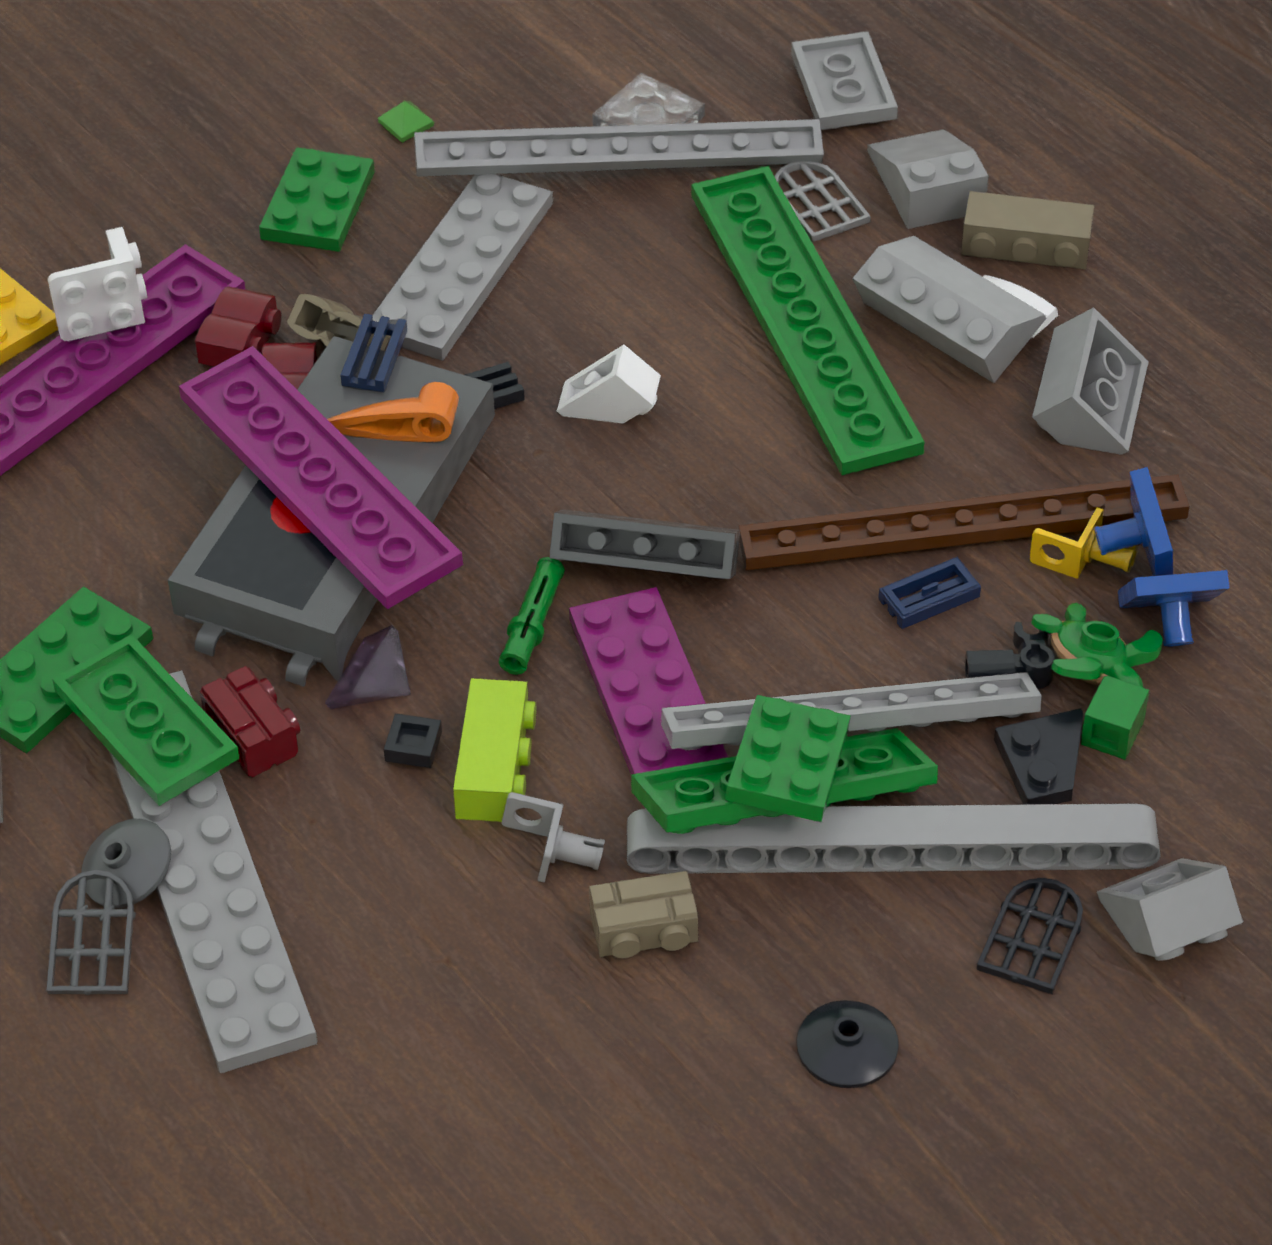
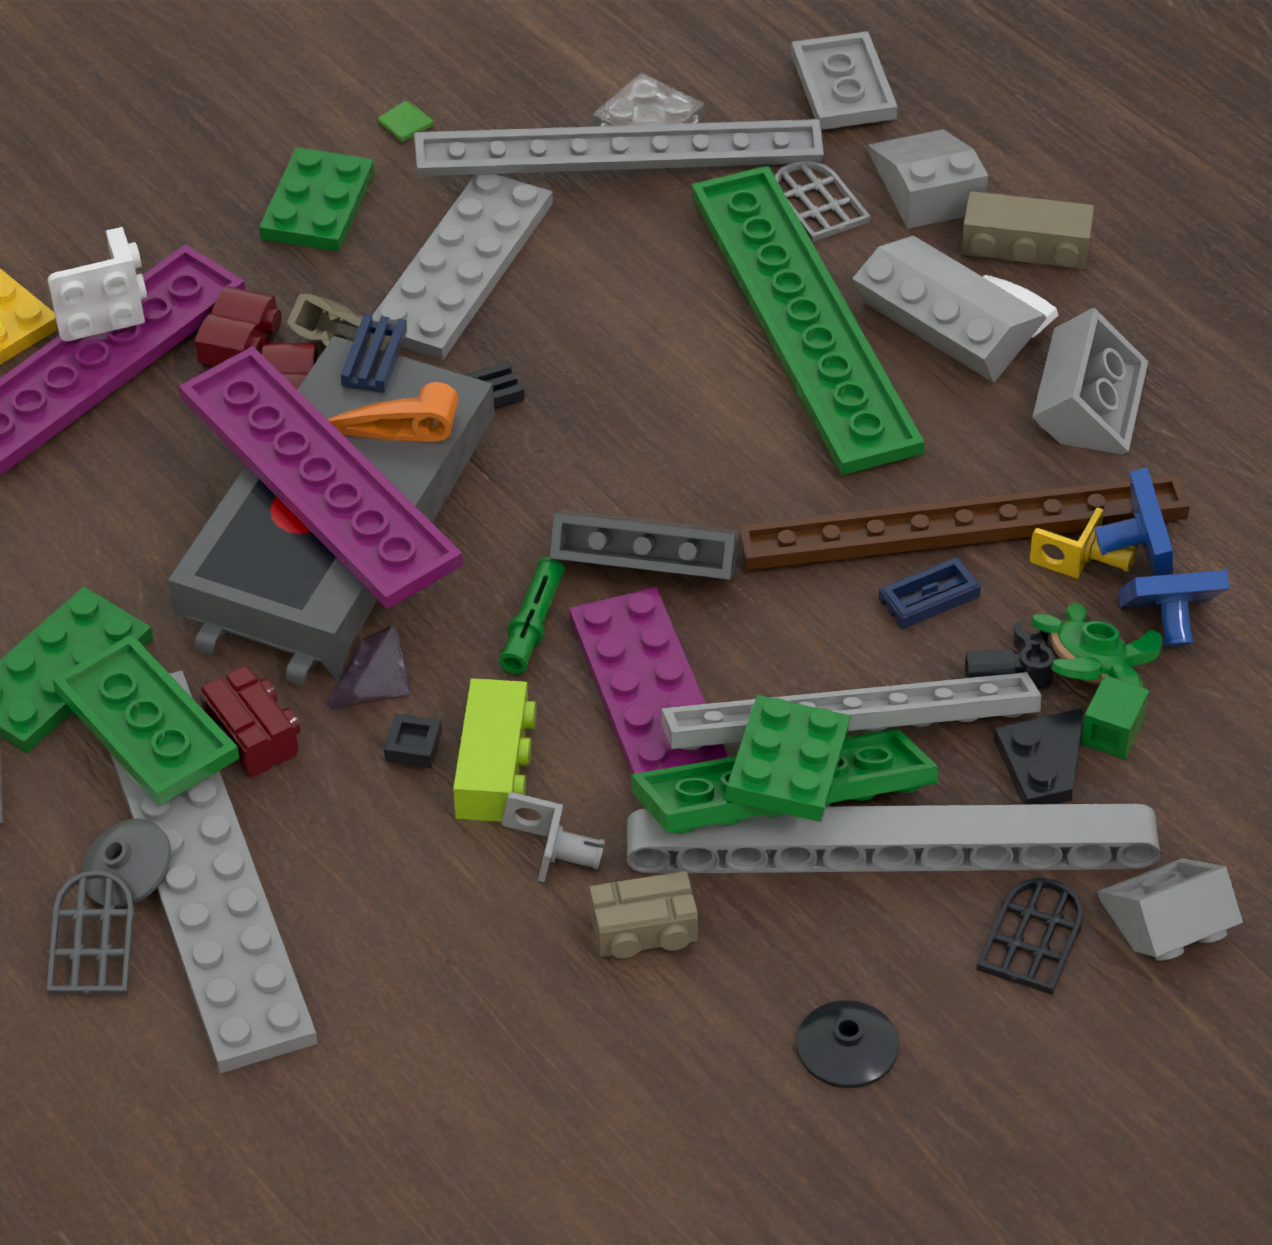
(611, 389): white slope -> none

